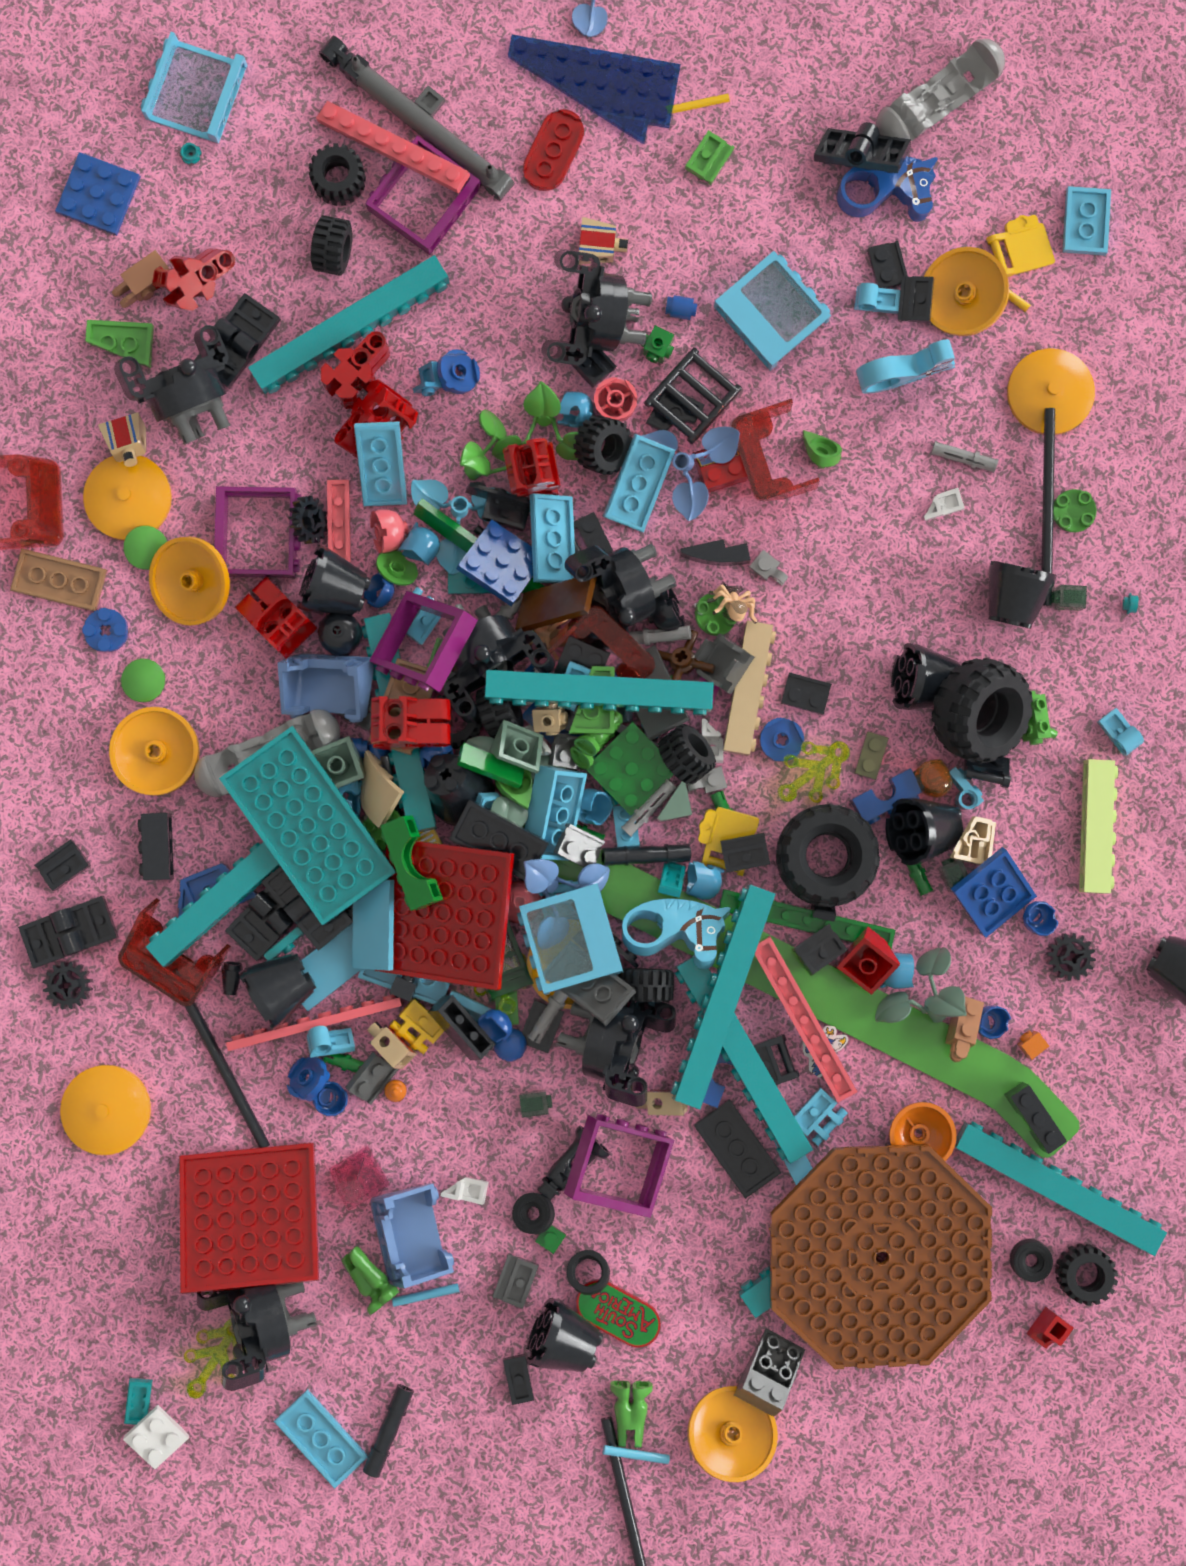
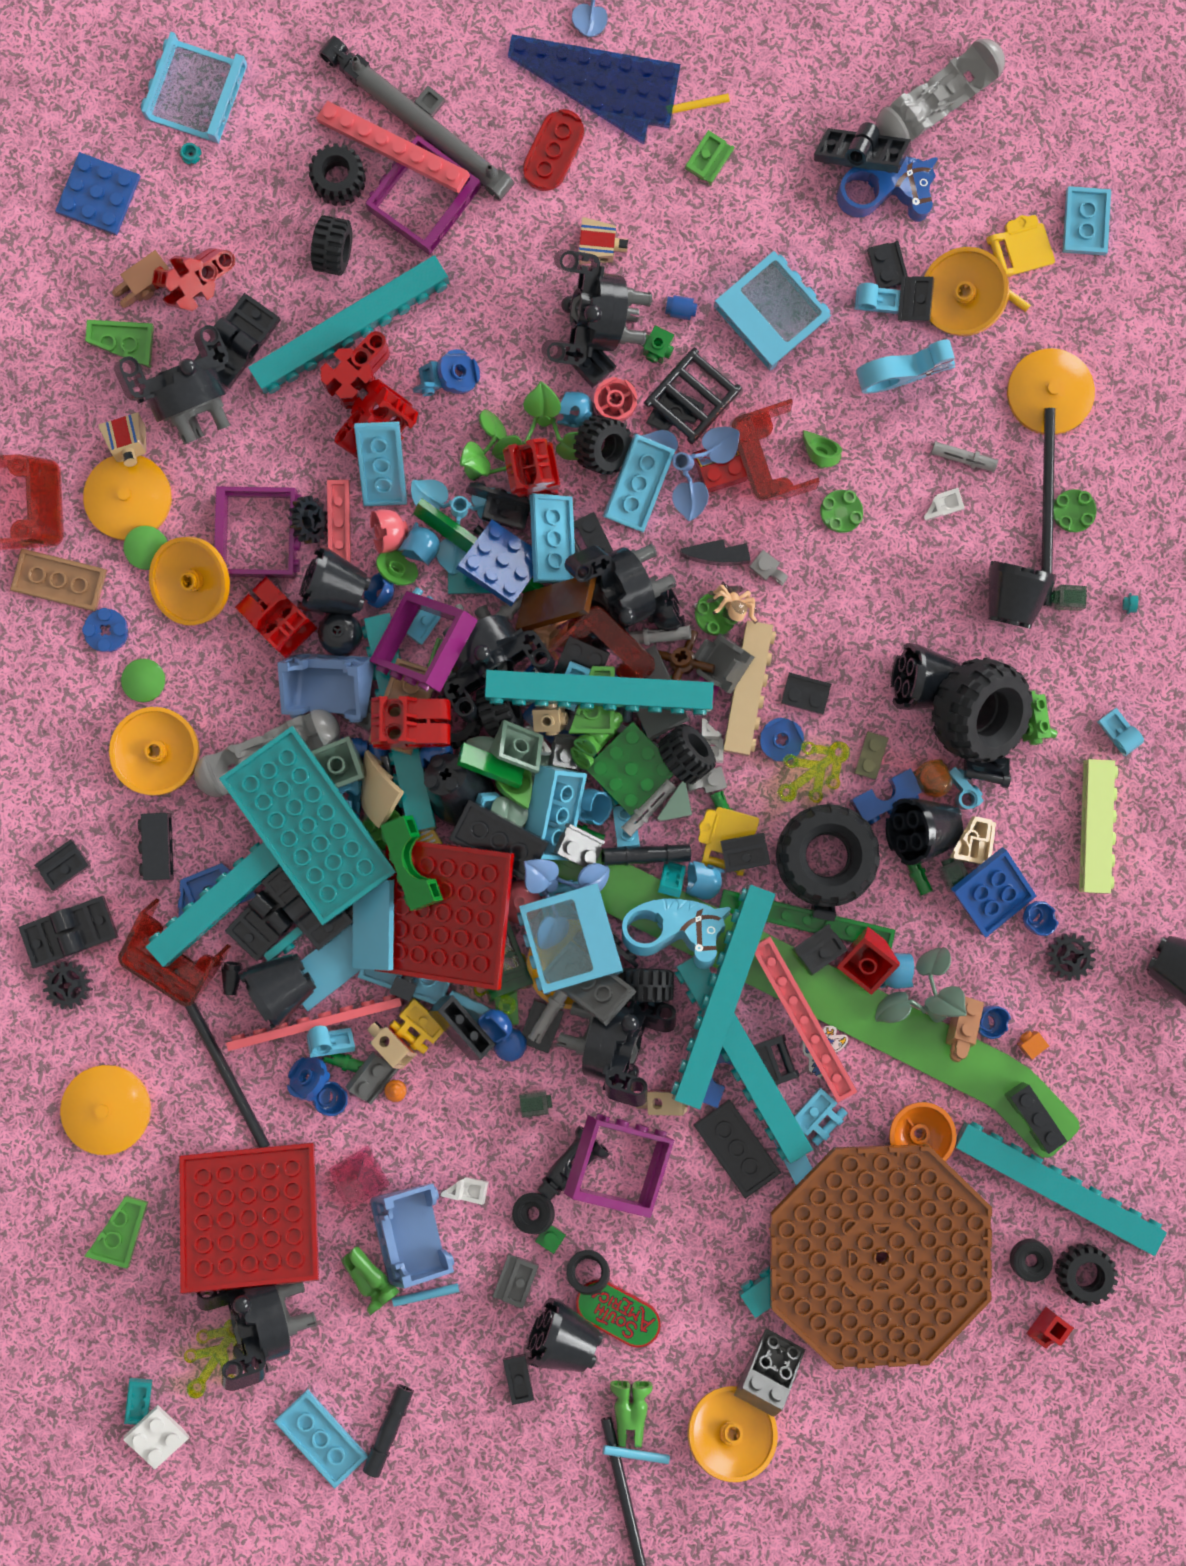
(120, 1235): none -> bright green wing
(841, 511): none -> bright green dish

